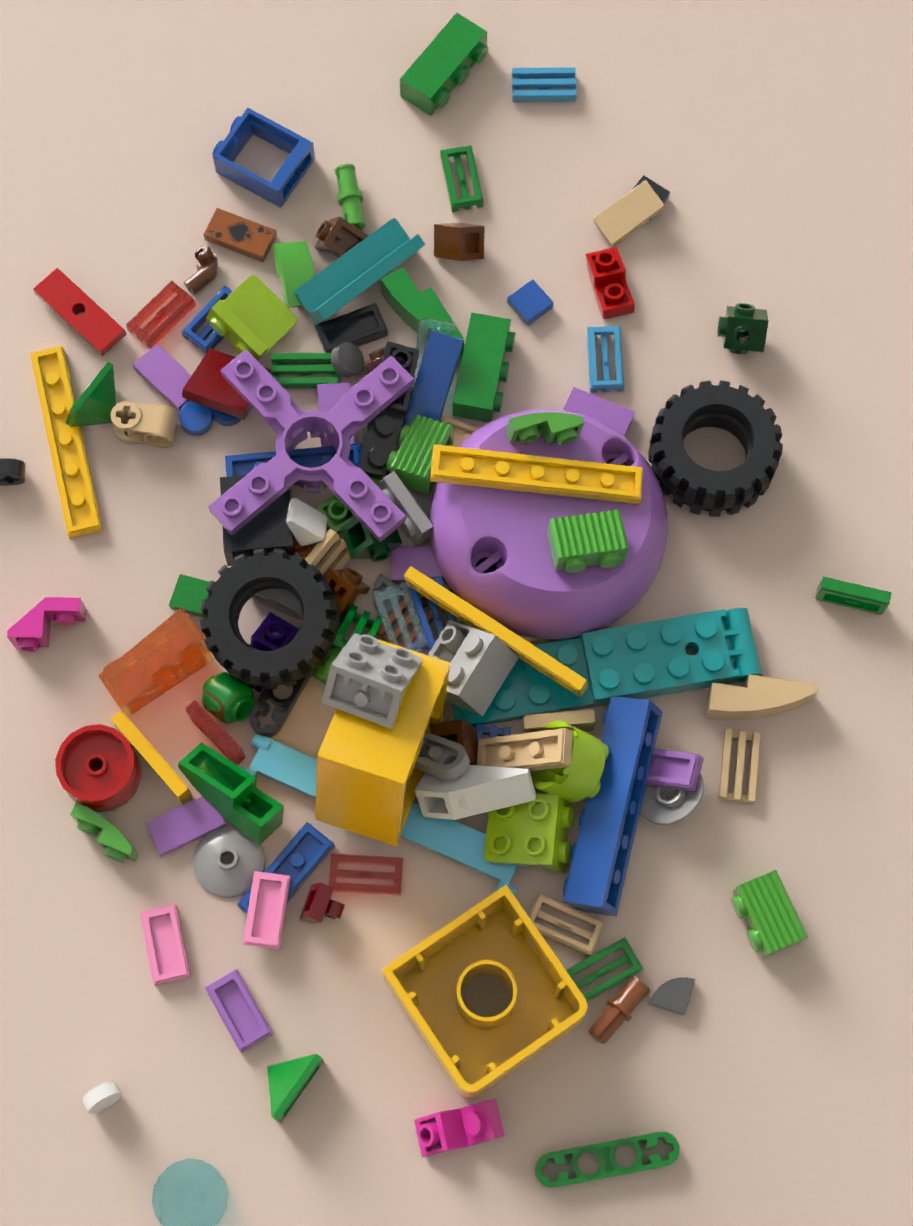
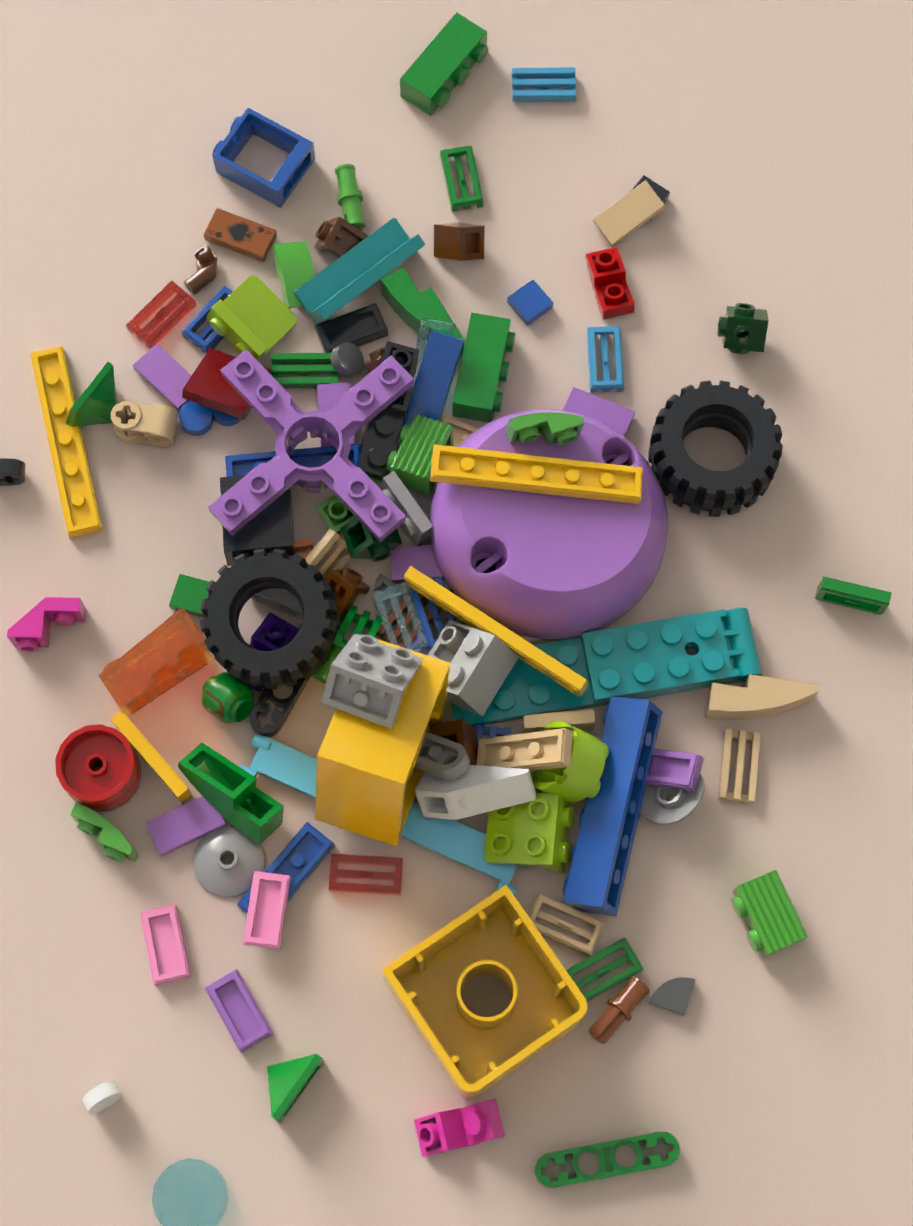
(68, 300): red tile -> none
(215, 733): clear red tile -> none
(305, 522): white slope -> none
(319, 904): dark red tile -> none
(587, 541): bright green brick -> none

